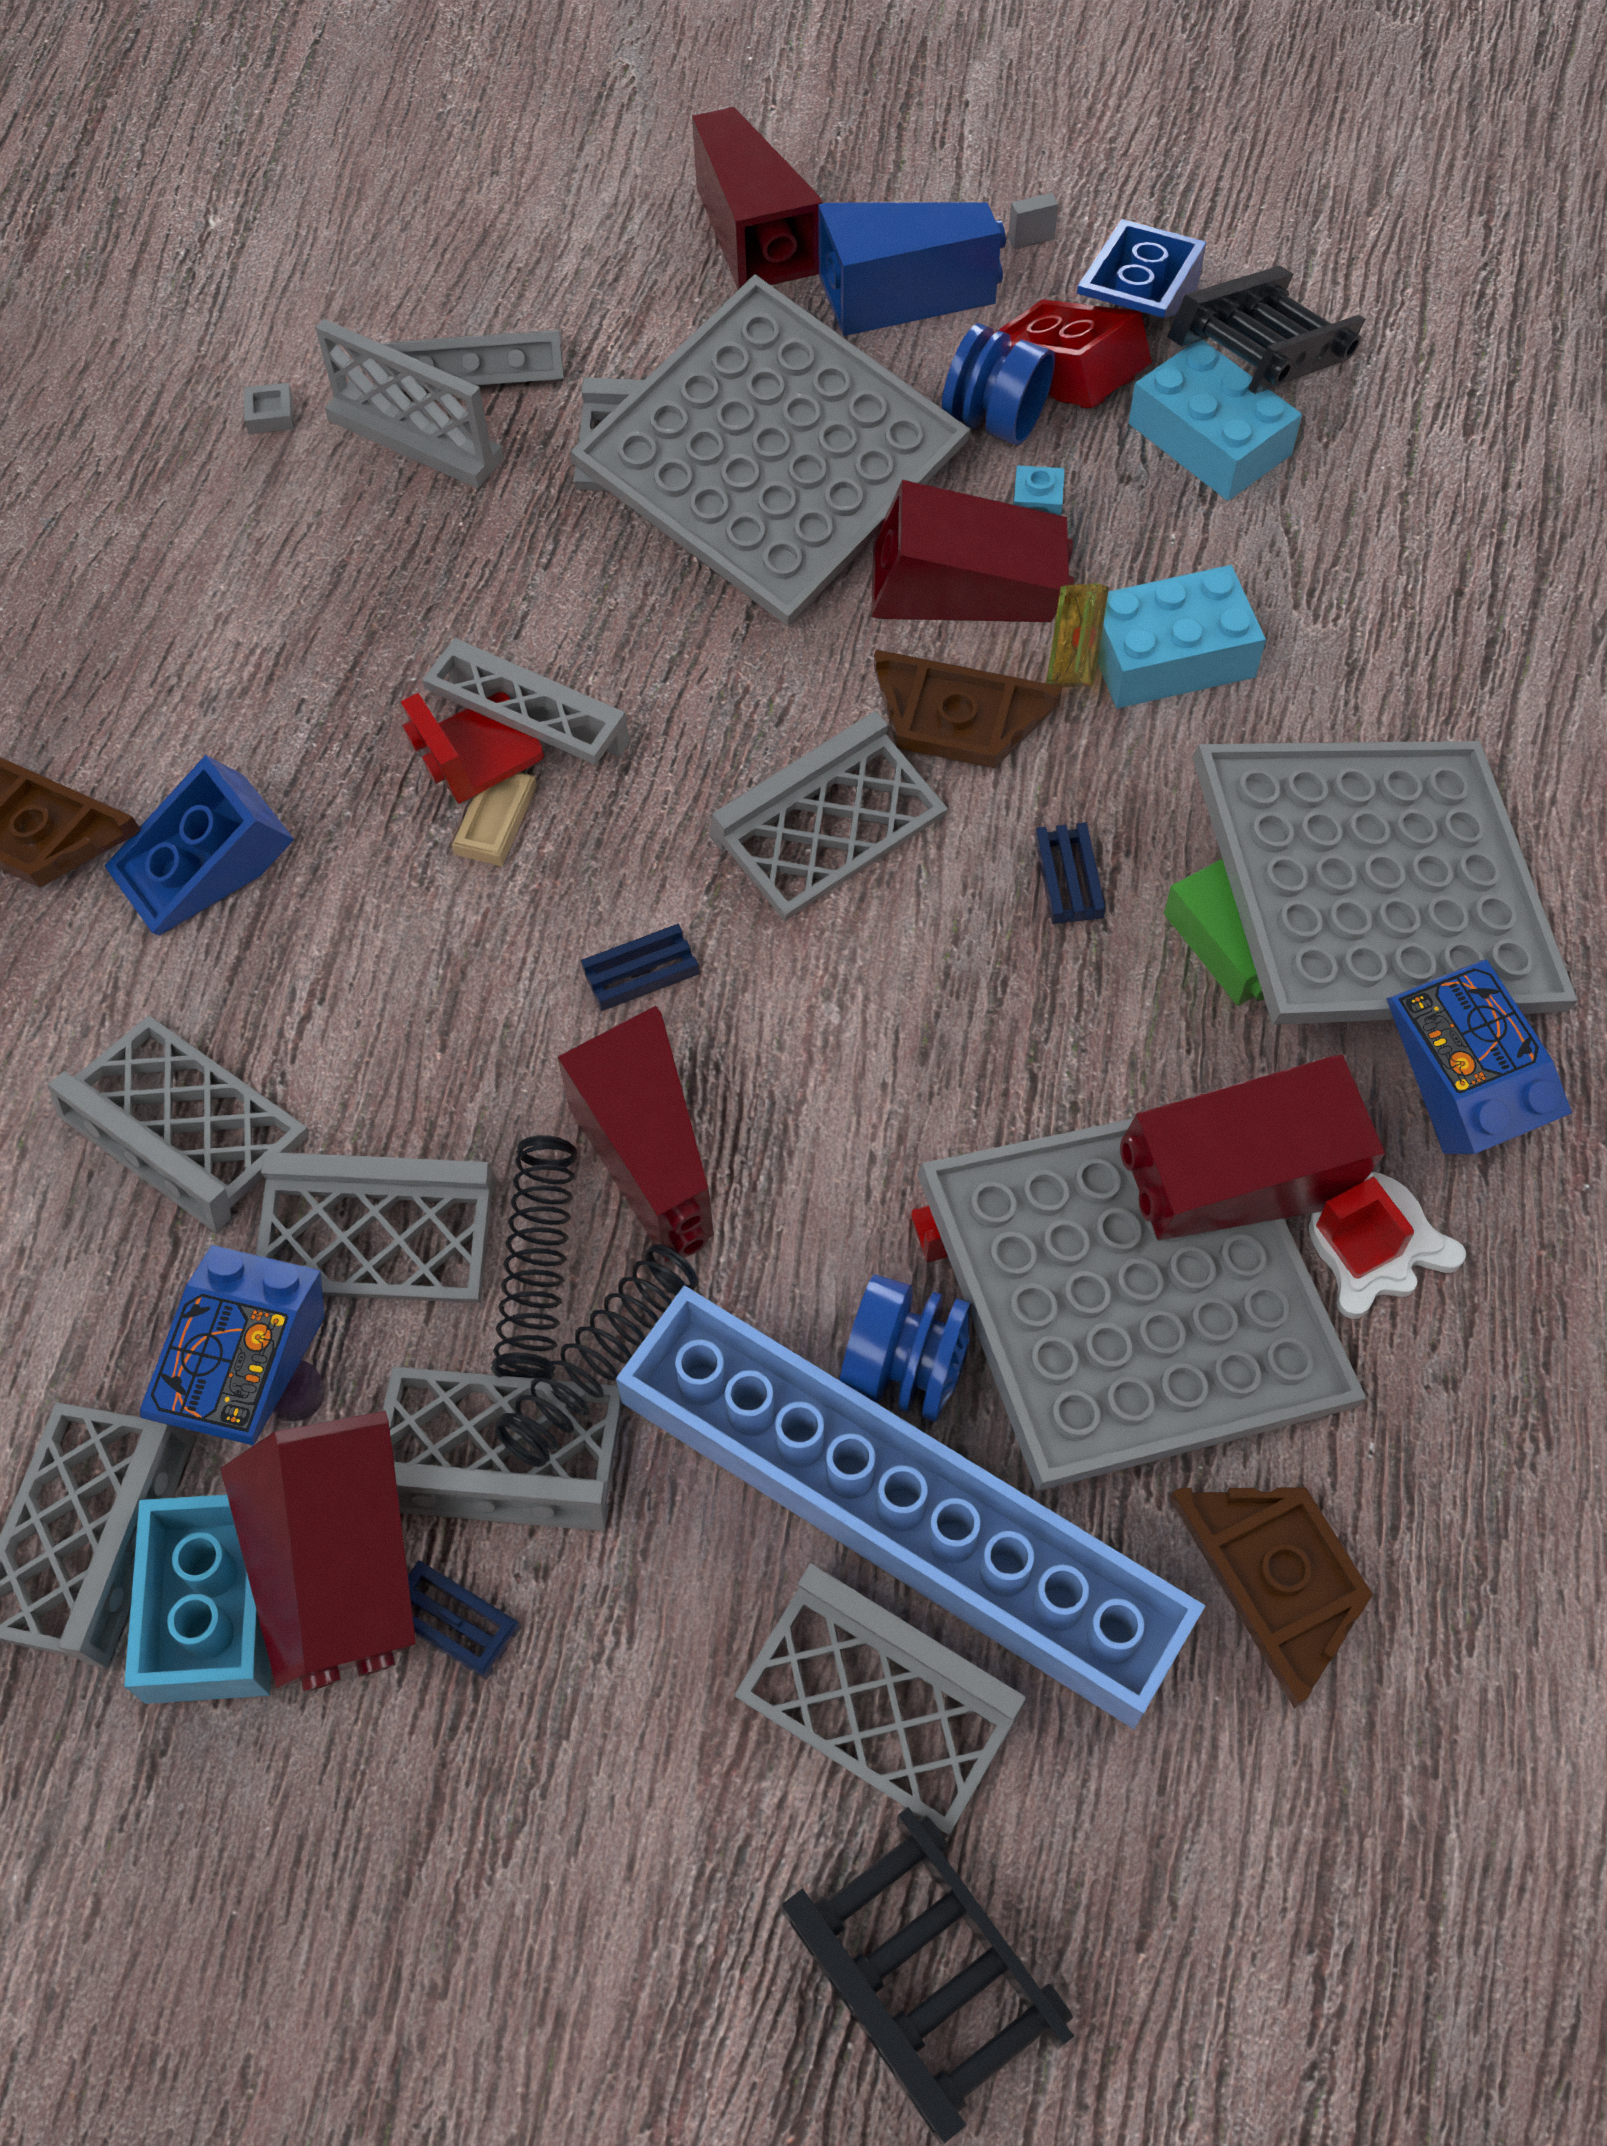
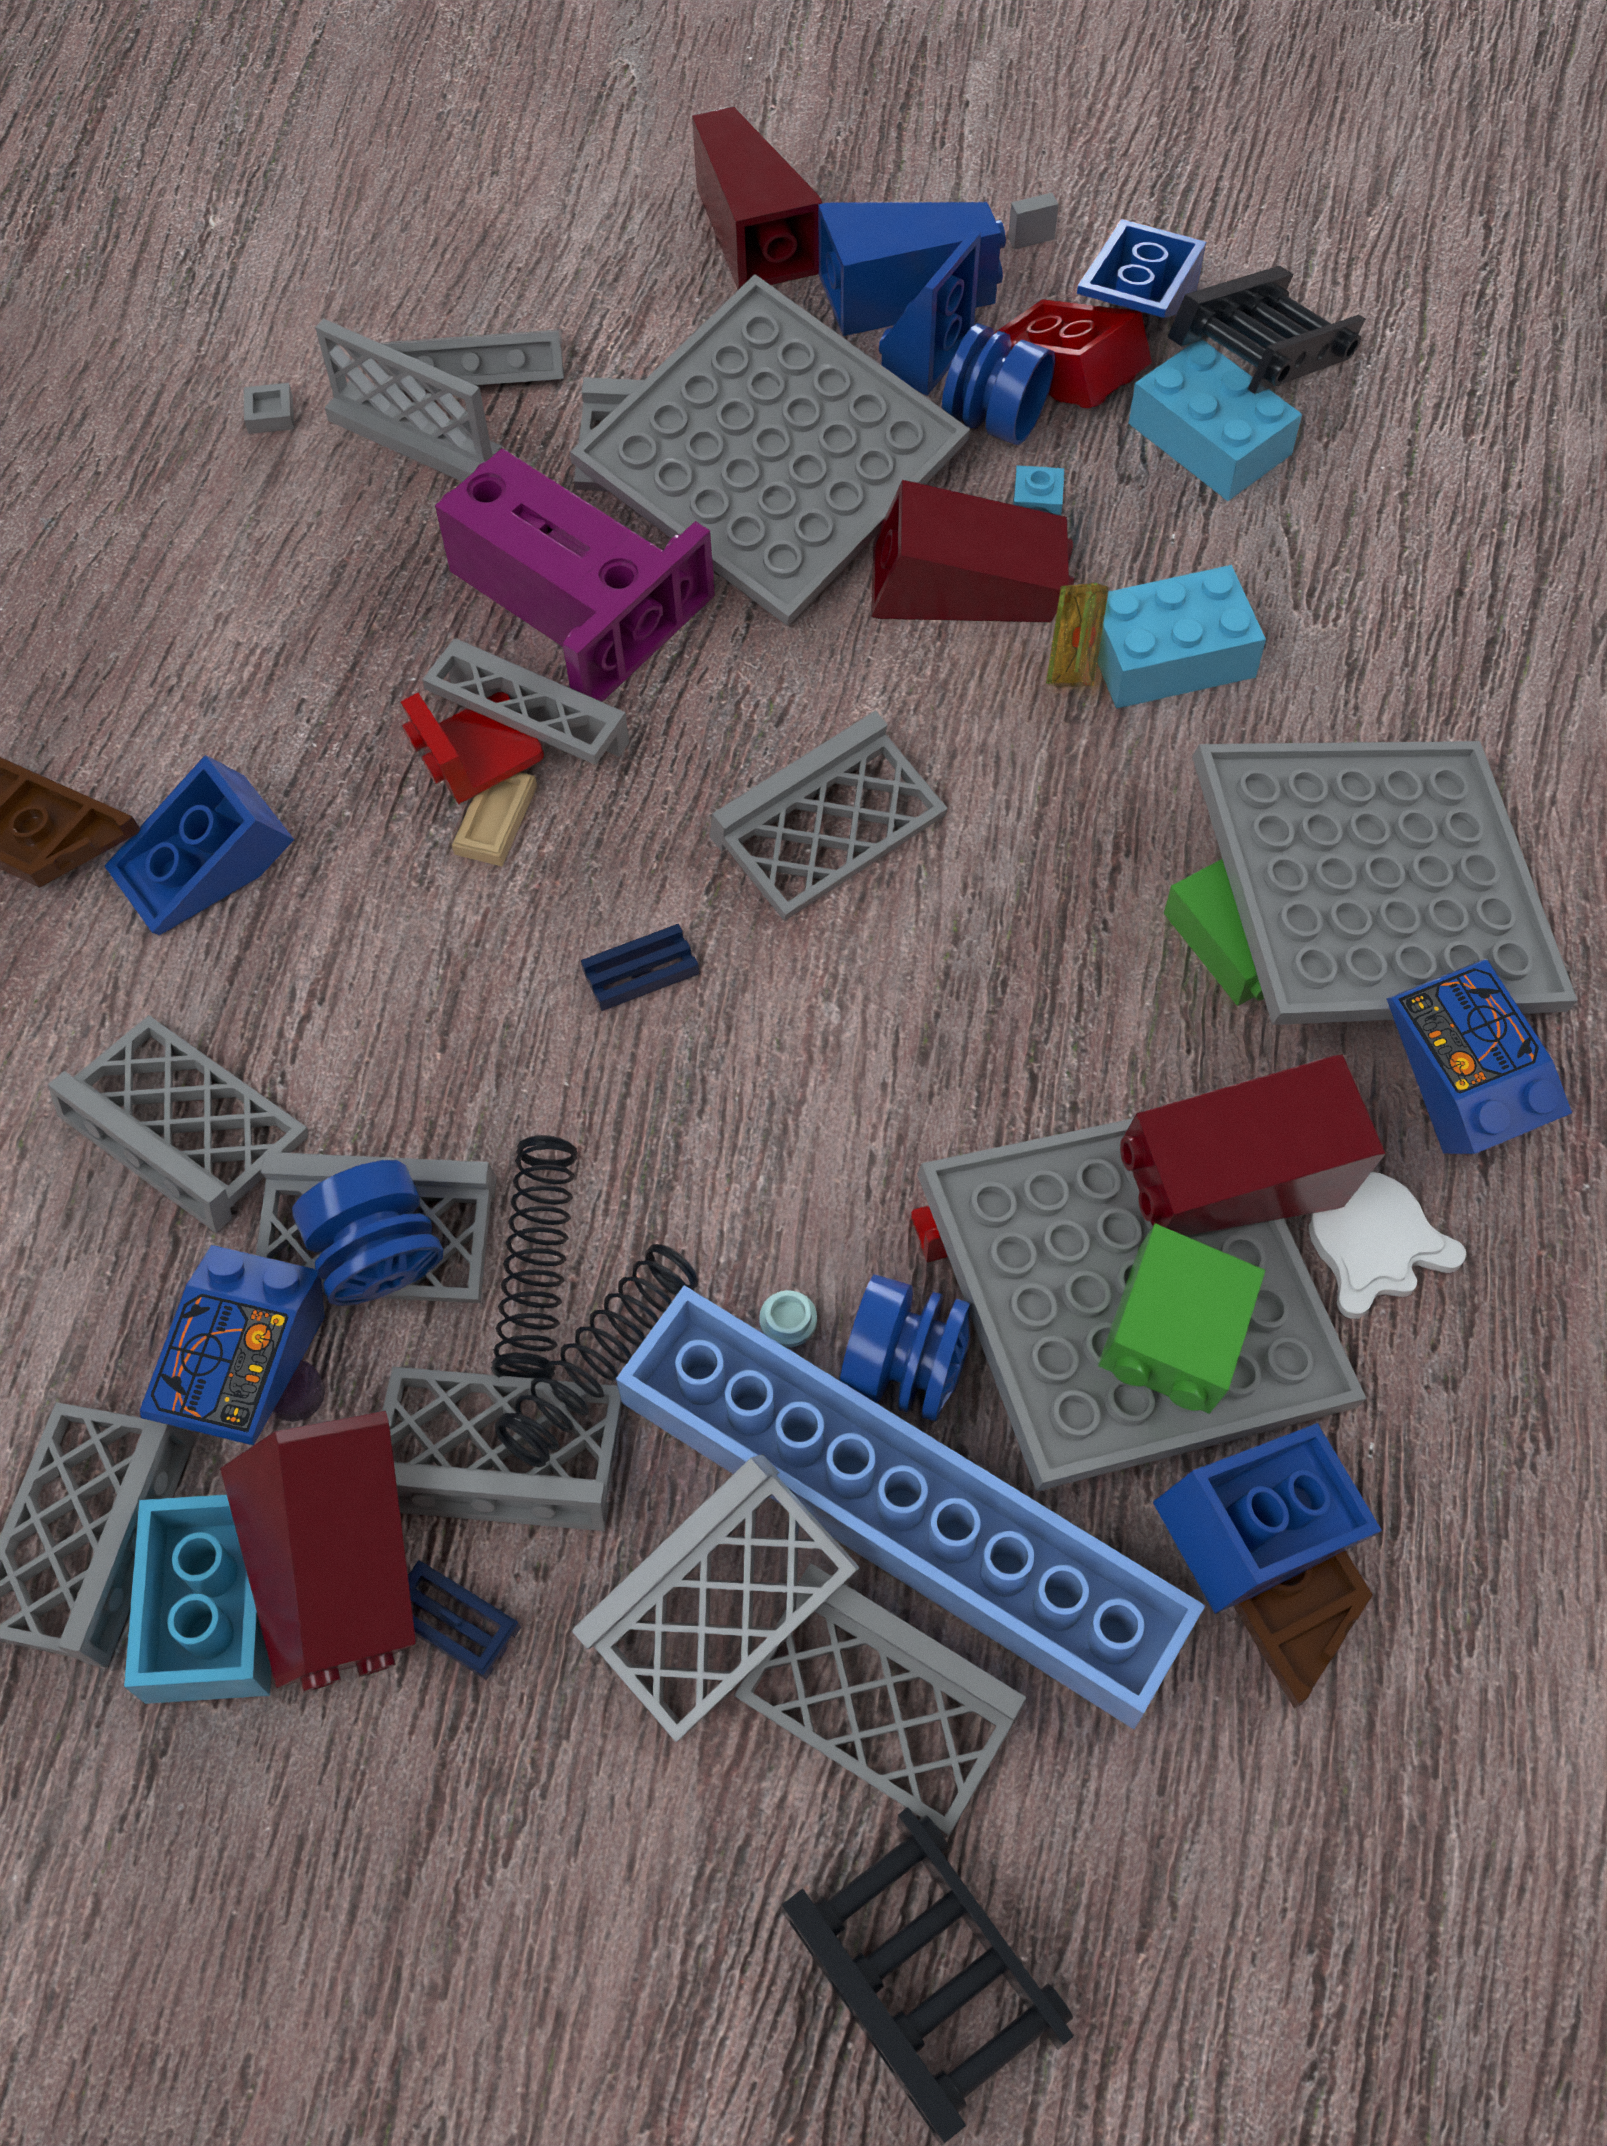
(367, 1232): none -> blue wheel
(573, 570): none -> magenta brick
(638, 1122): dark red slope -> none
(677, 1558): none -> light grey fence
(788, 1318): none -> light aqua plate
(935, 322): none -> blue slope
(959, 709): reddish brown wing -> none
(1064, 839): dark blue tile -> none
(1182, 1319): none -> bright green brick
(1265, 1516): none -> blue slope
(1365, 1228): red panel -> none

